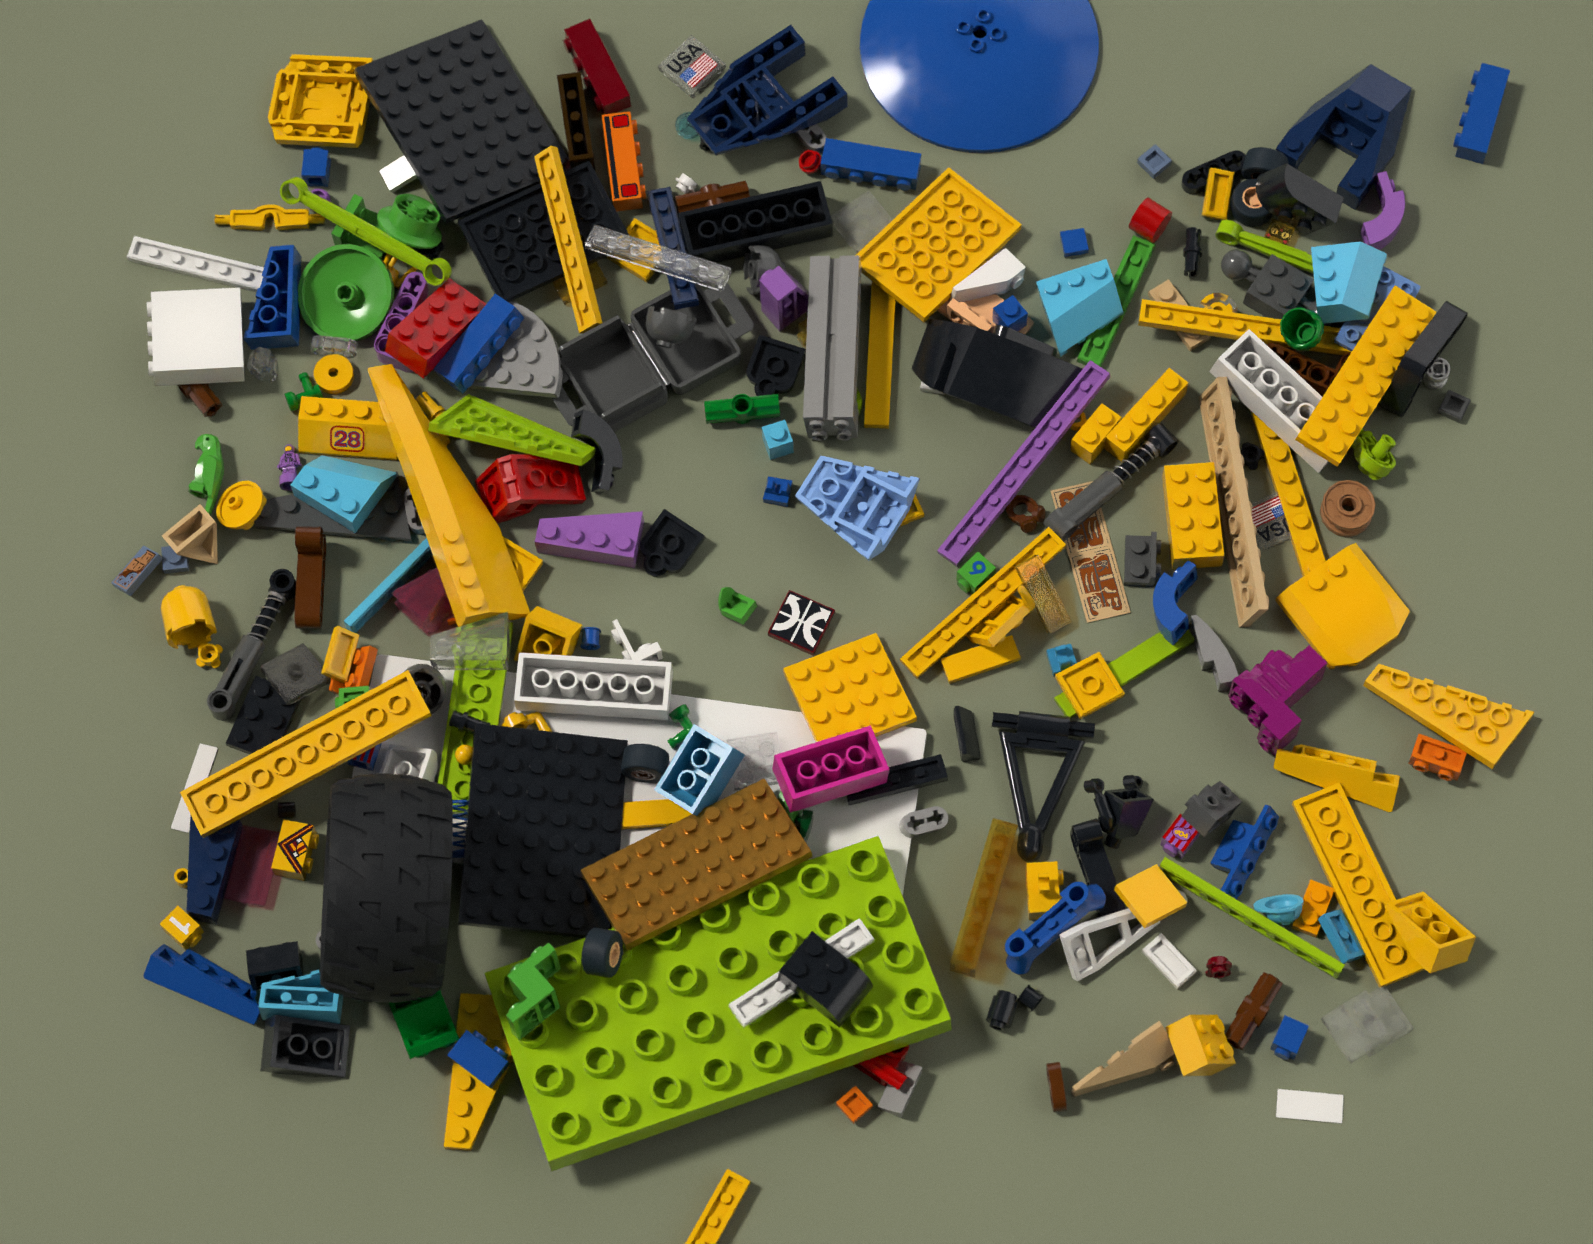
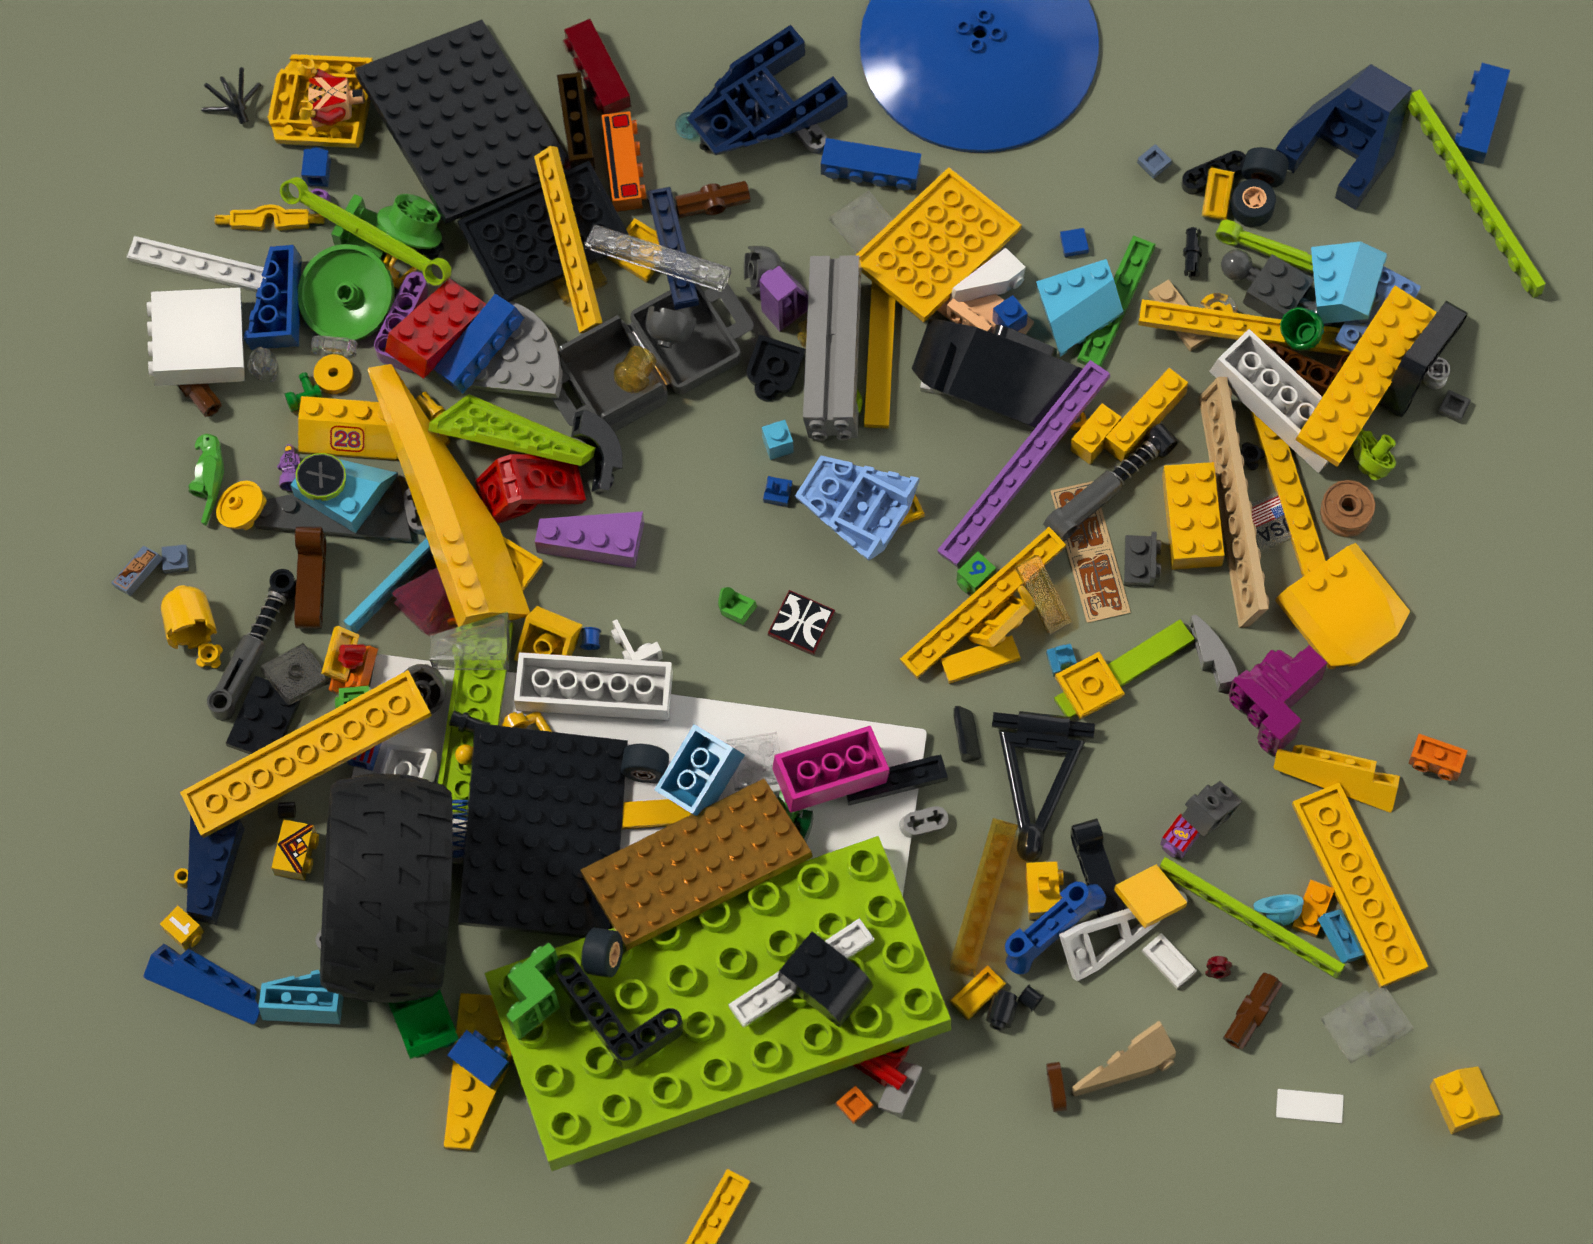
(194, 536): tan slope -> none
(199, 771): white sticker -> none
(237, 104): none -> black plant
(252, 865): clear pink piece -> none
(274, 963): black brick -> none
(304, 1047): black slope -> none
(320, 477): none -> black tile
(329, 96): none -> torso
(351, 655): none -> red plate
(398, 174): white tile -> none
(609, 1021): none -> black beam
(634, 370): none -> clear yellow piece
(669, 545): black plate -> none
(680, 715): green piece -> none
(686, 184): white plate -> none
(691, 66): clear tile -> none
(758, 407): green piece -> none
(766, 219): black brick -> none
(810, 161): red plate -> none
(850, 690): yellow plate -> none
(977, 992): none -> yellow tile
(1026, 523): reddish brown piece -> none
(1120, 809): black torso -> none
(1150, 220): red piece -> none
(1167, 592): blue arch -> none
(1200, 1045): yellow brick -> none
(1242, 849): blue bracket -> none
(1279, 232): clear yellow tile -> none
(1289, 1038): blue brick -> none
(1298, 199): black brick -> none
(1385, 227): medium lavender arch -> none
(1430, 932): yellow slope -> none
(1459, 716): yellow wing -> none
(1463, 1098): none -> yellow slope
(1479, 199): none -> lime plate

